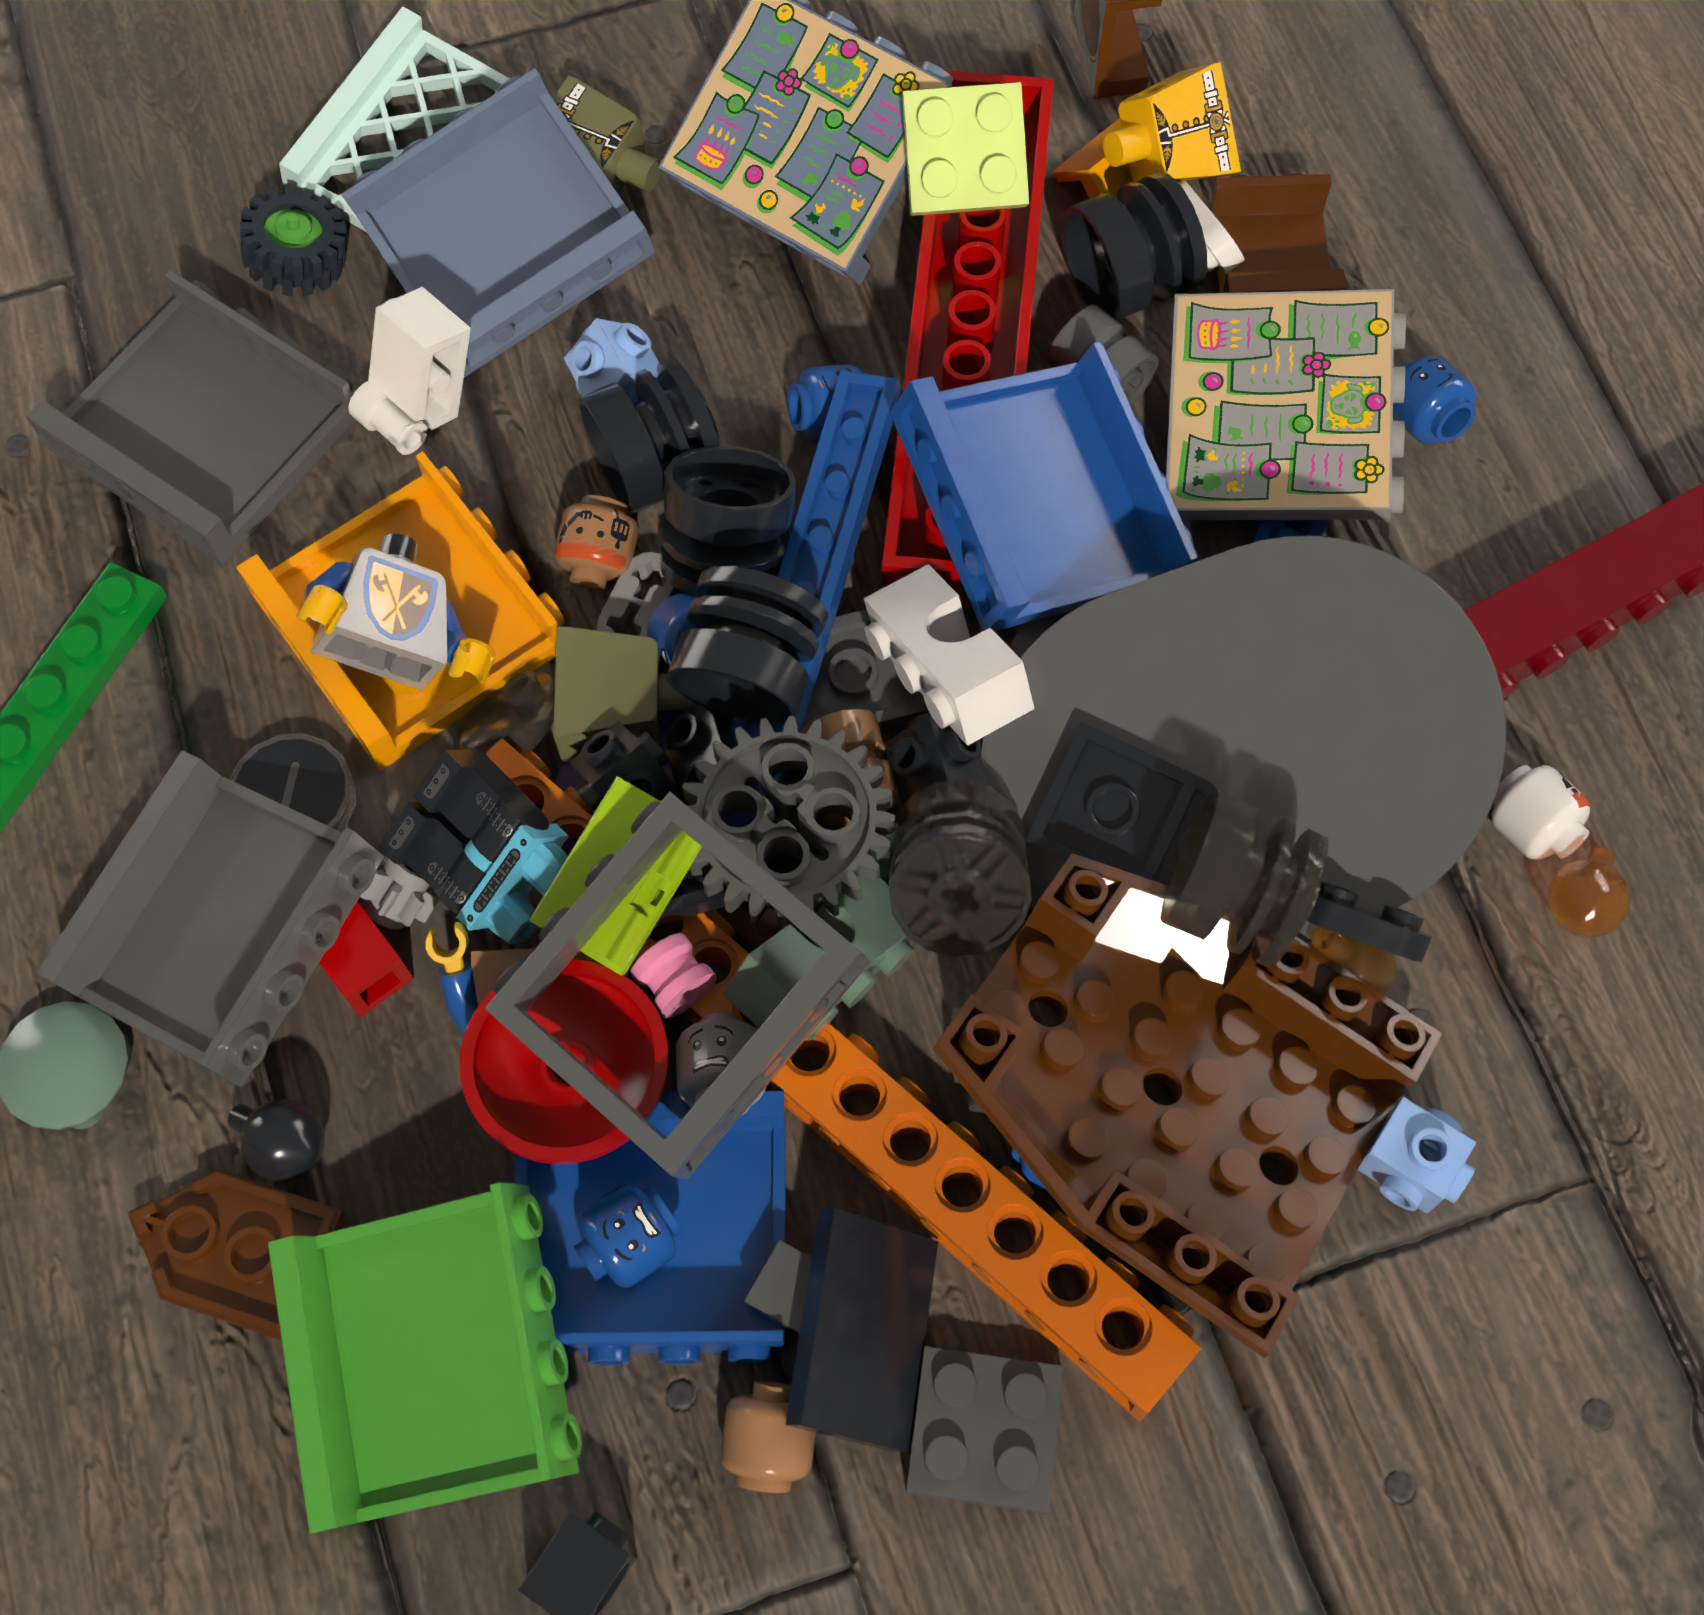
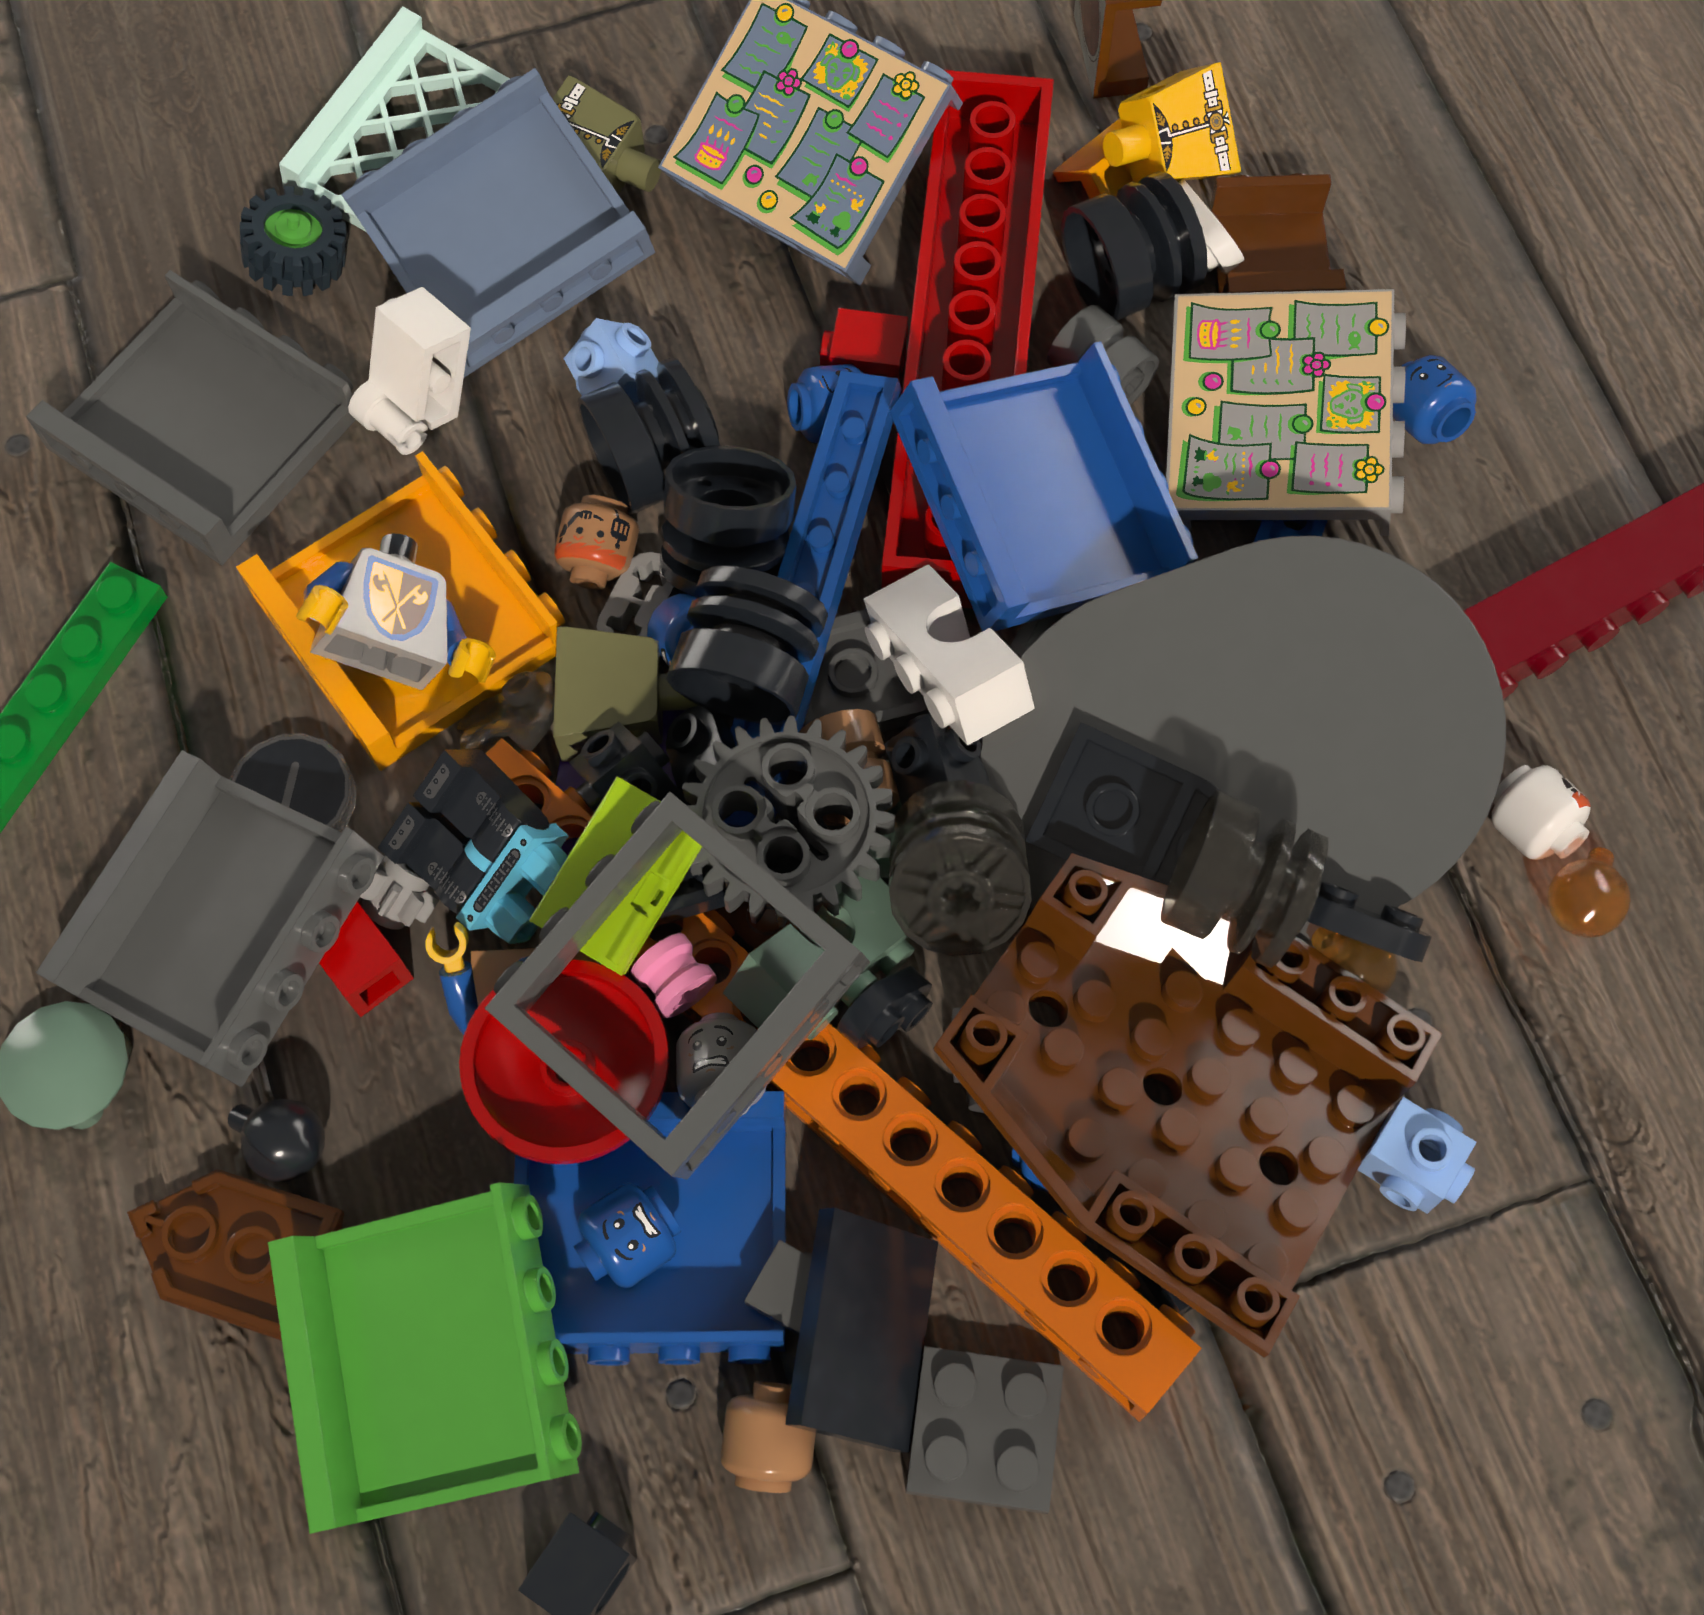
(869, 341): none -> red brick
(885, 1007): none -> black plate
(965, 148): yellowish green plate -> none

